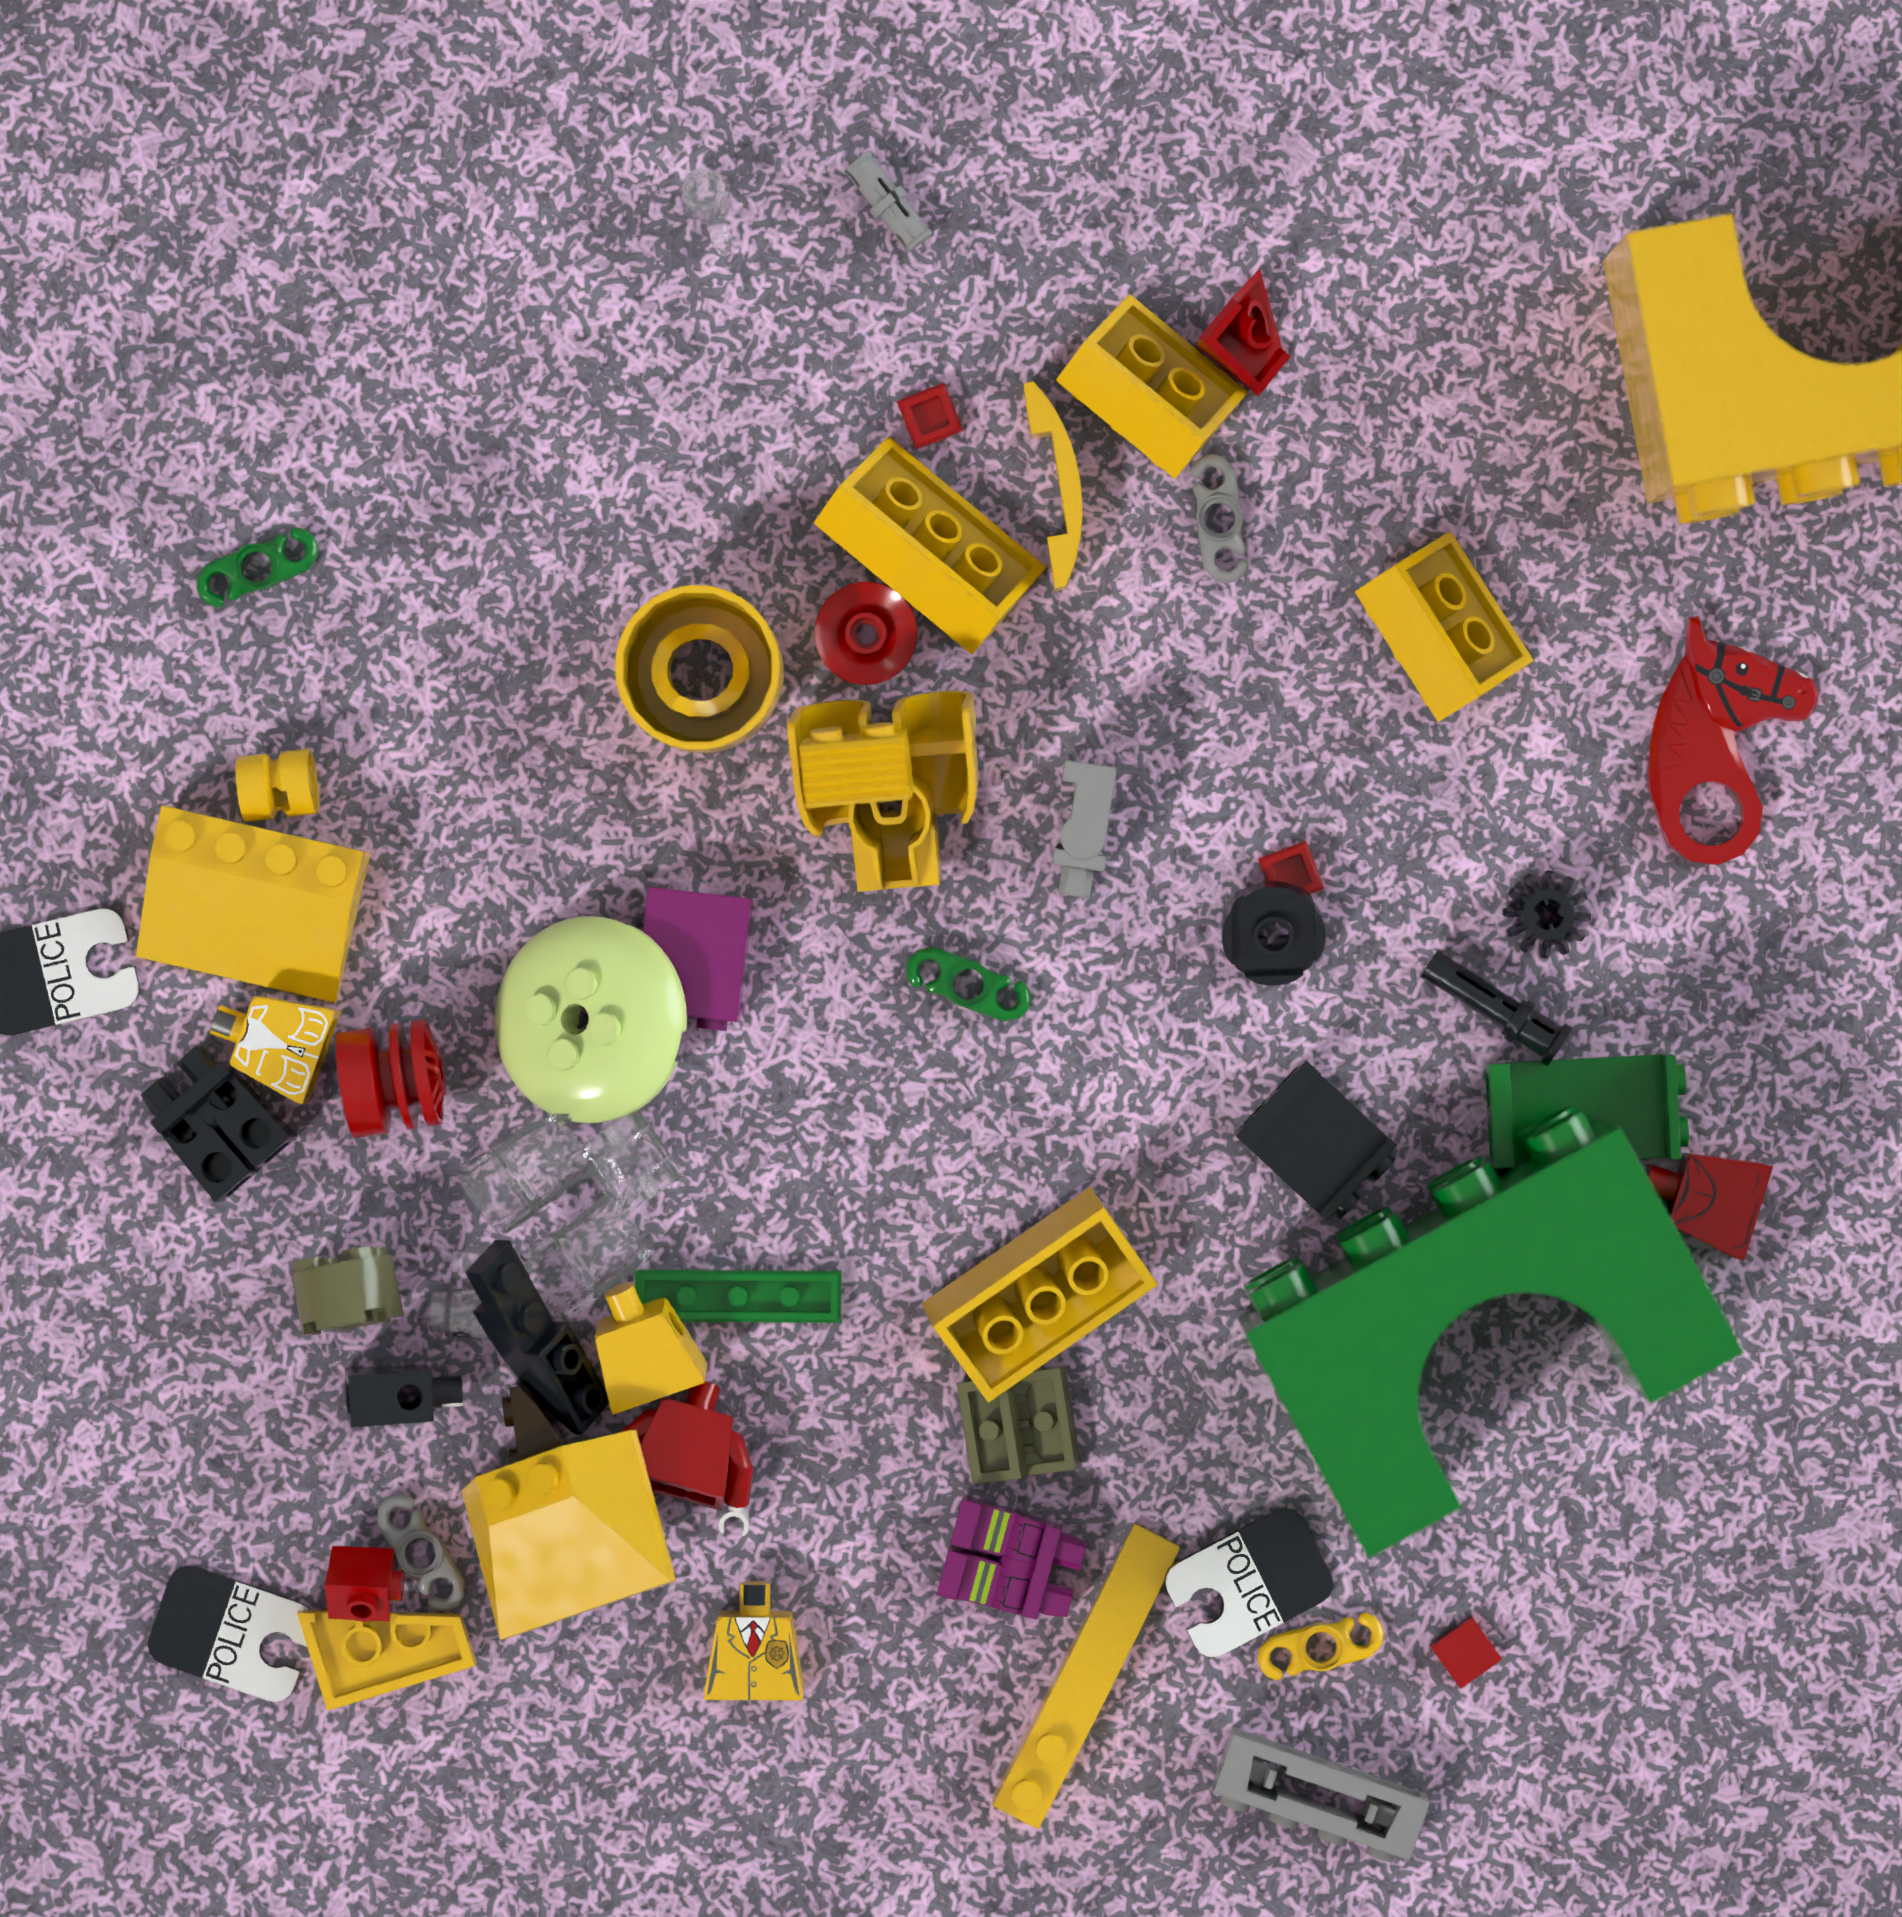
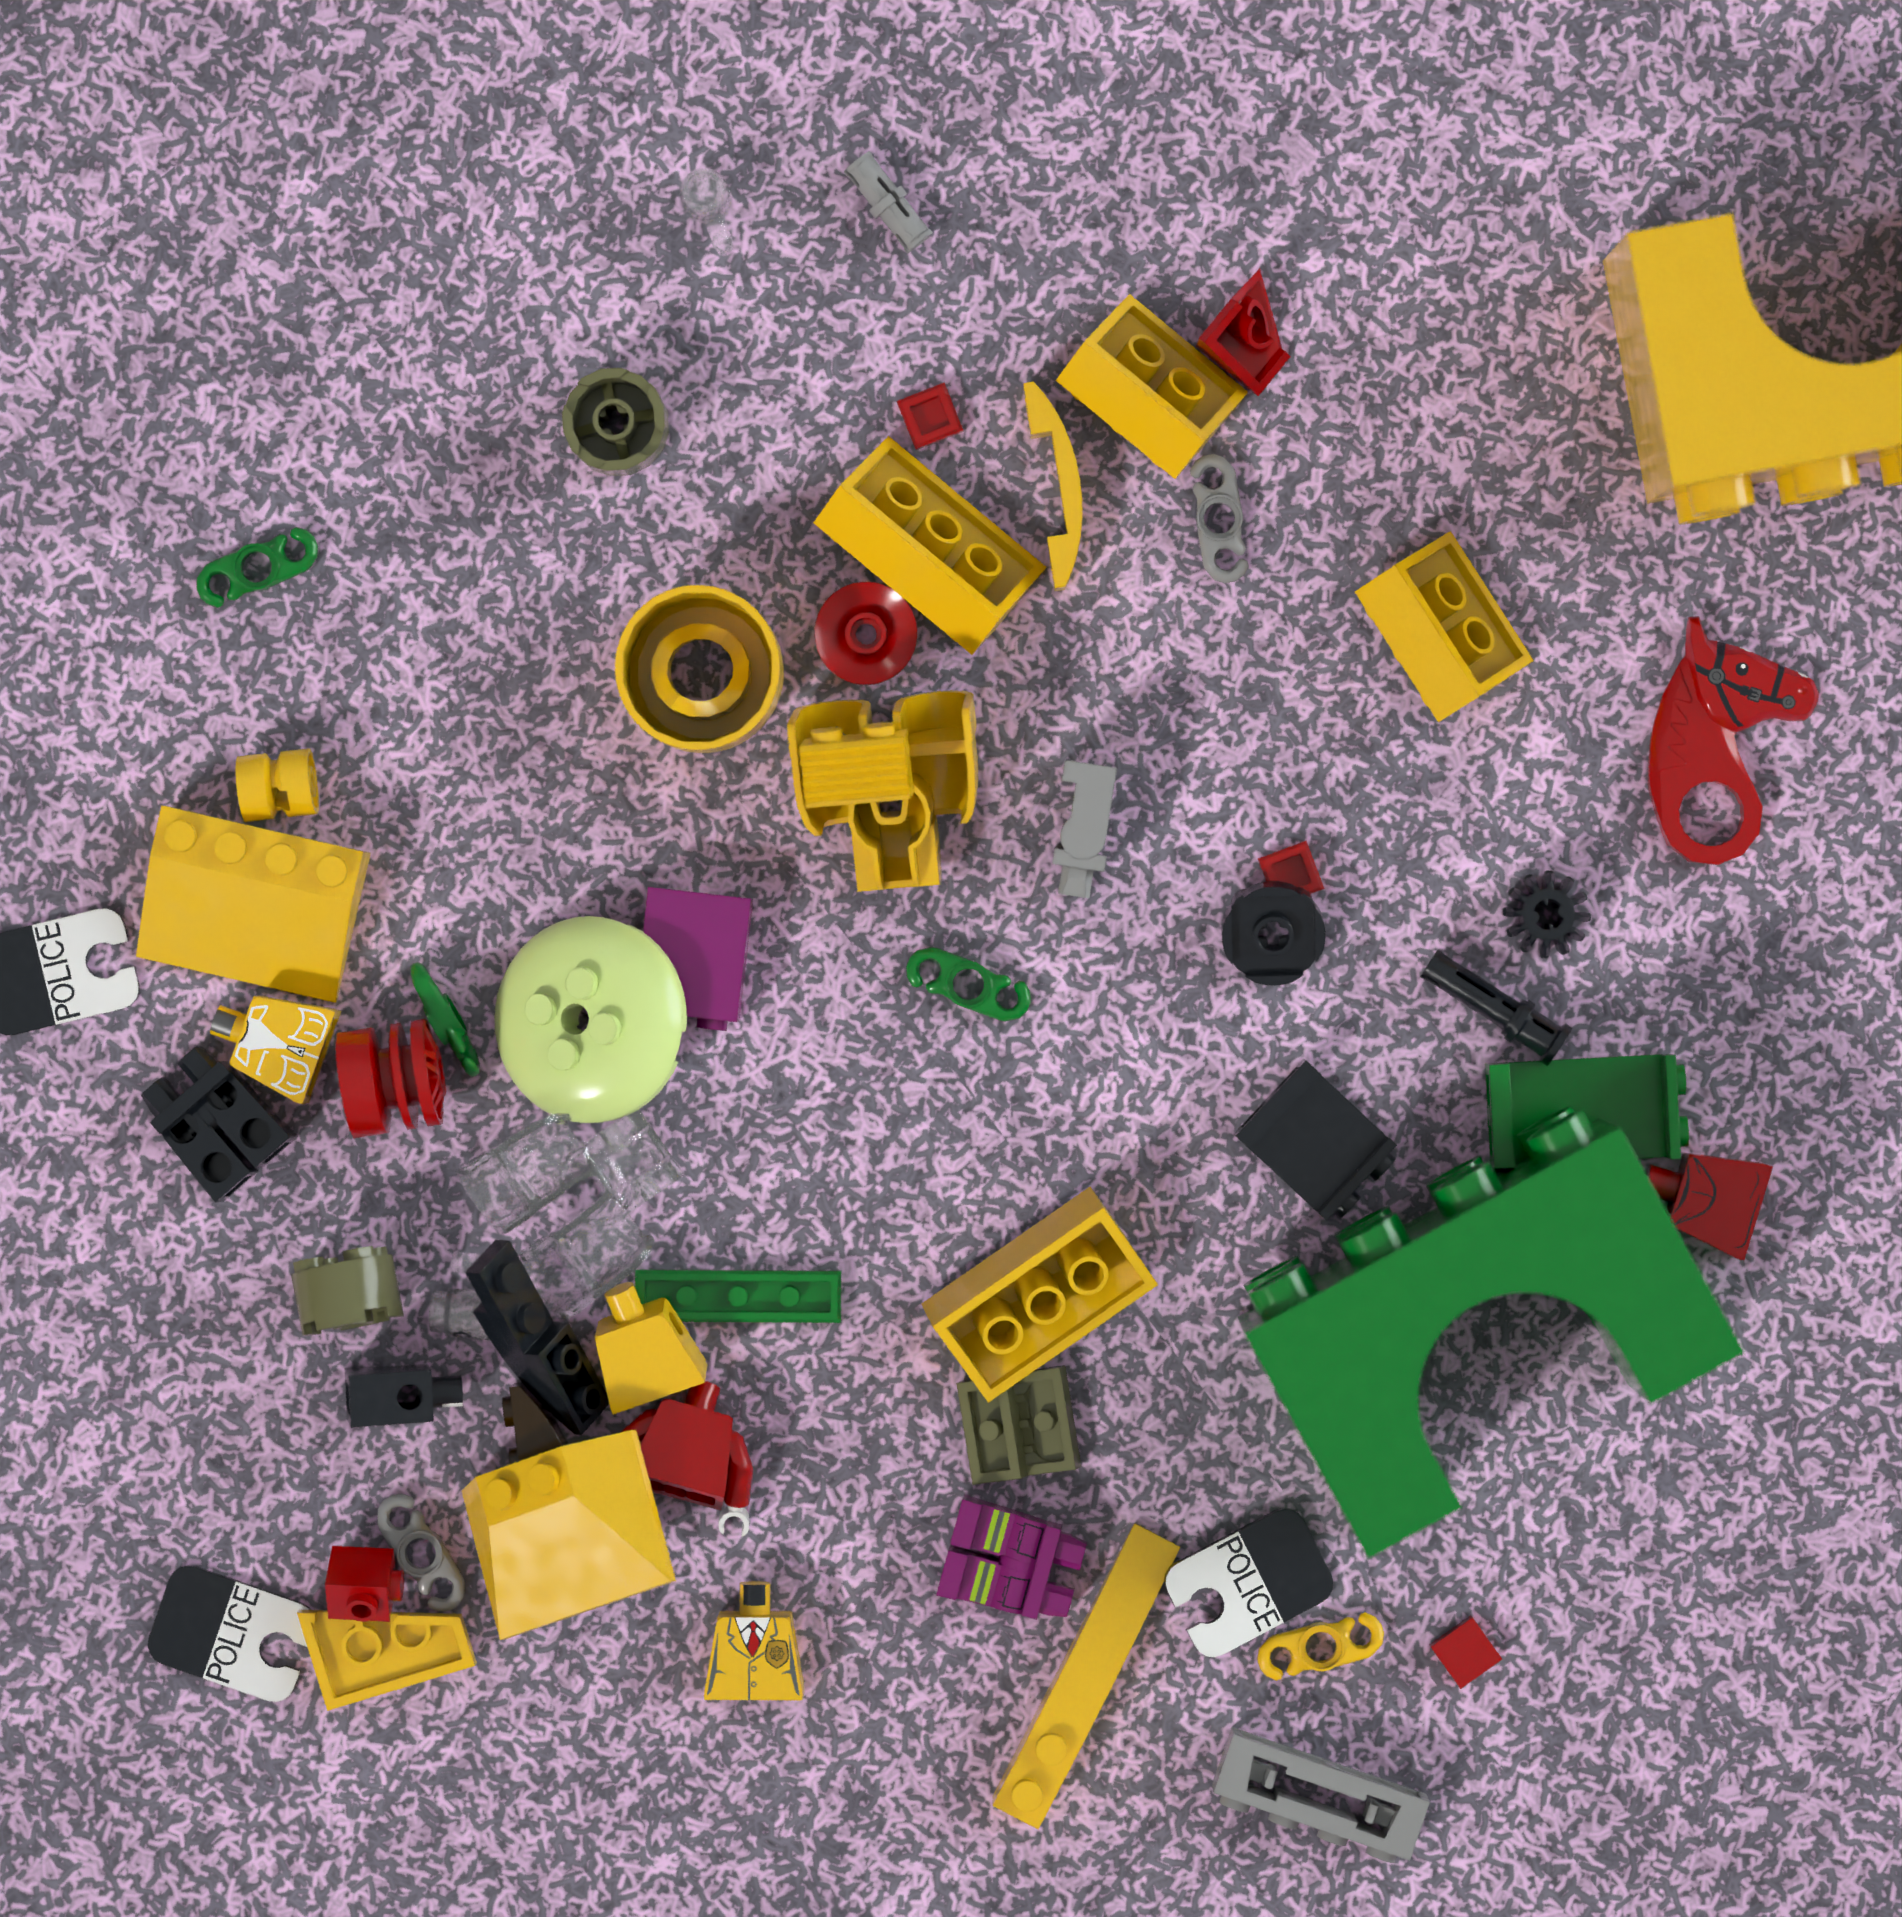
(445, 1019): none -> green piece
(633, 398): none -> olive brick

